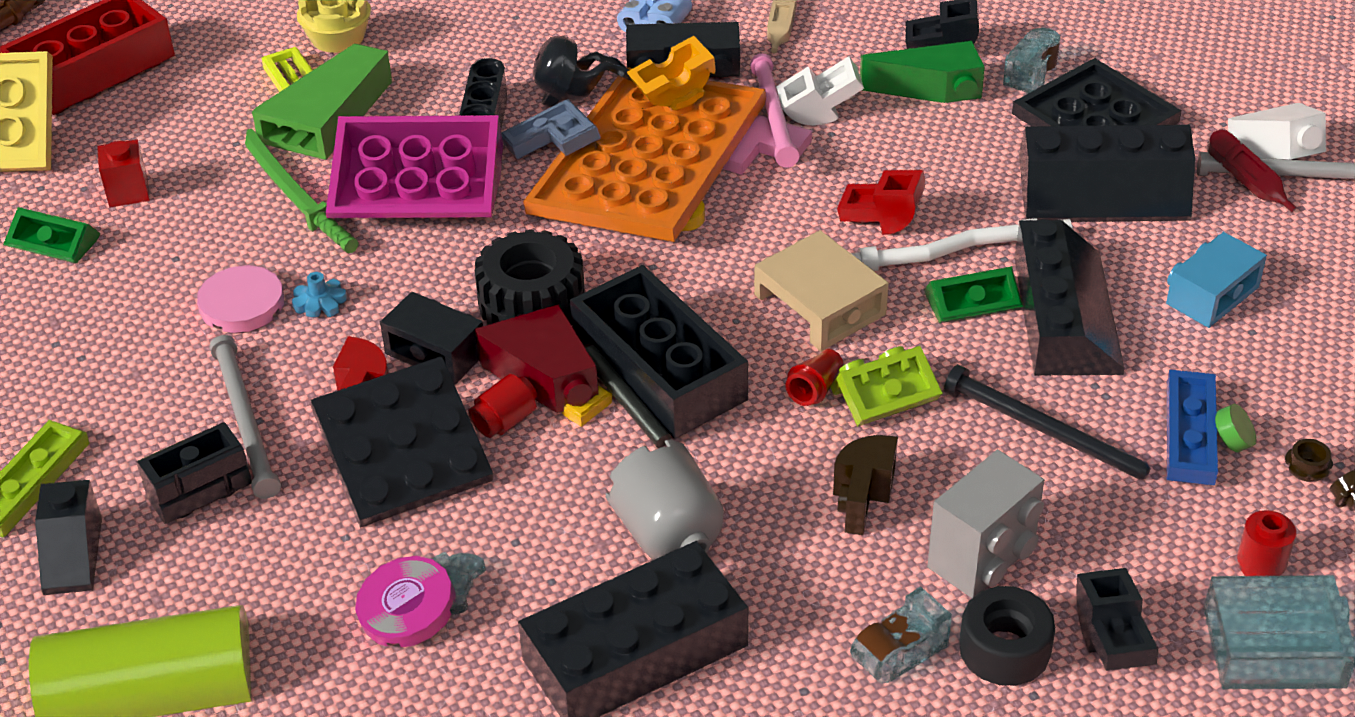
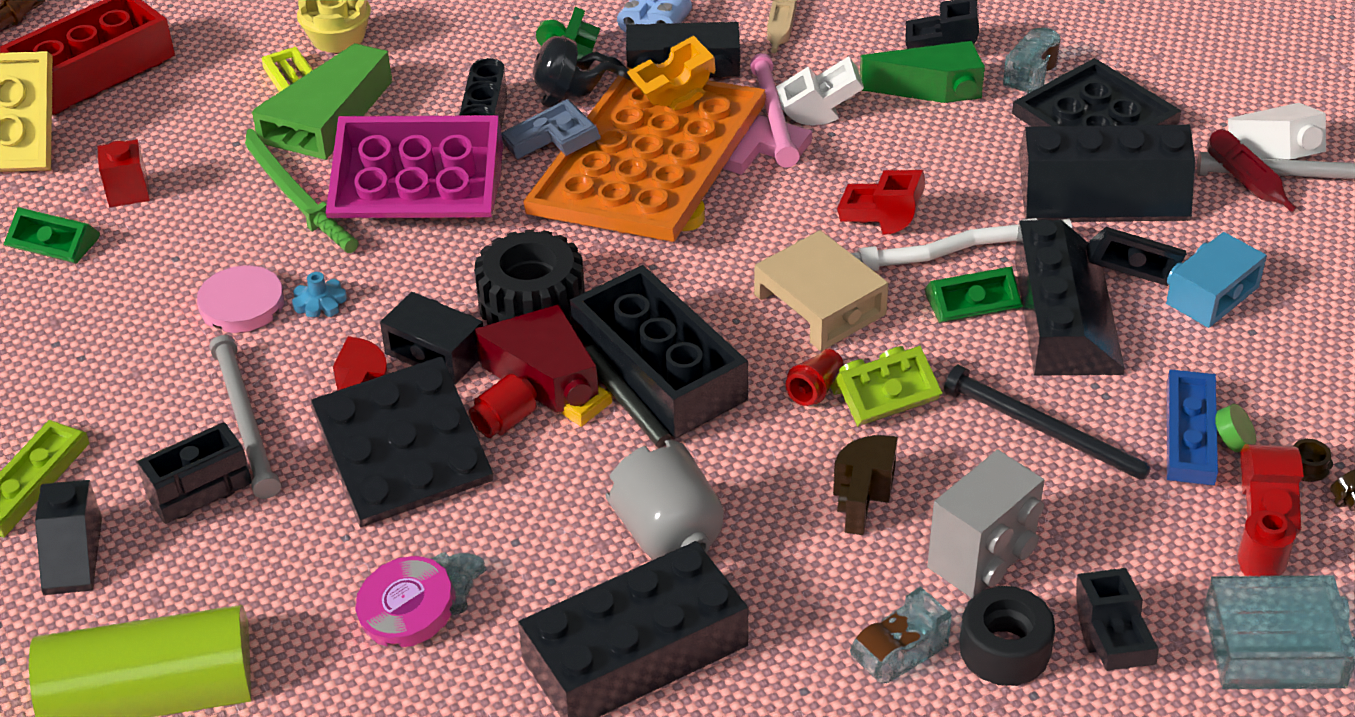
(577, 30): none -> green hips
(1133, 255): none -> black slope
(1272, 480): none -> red brick

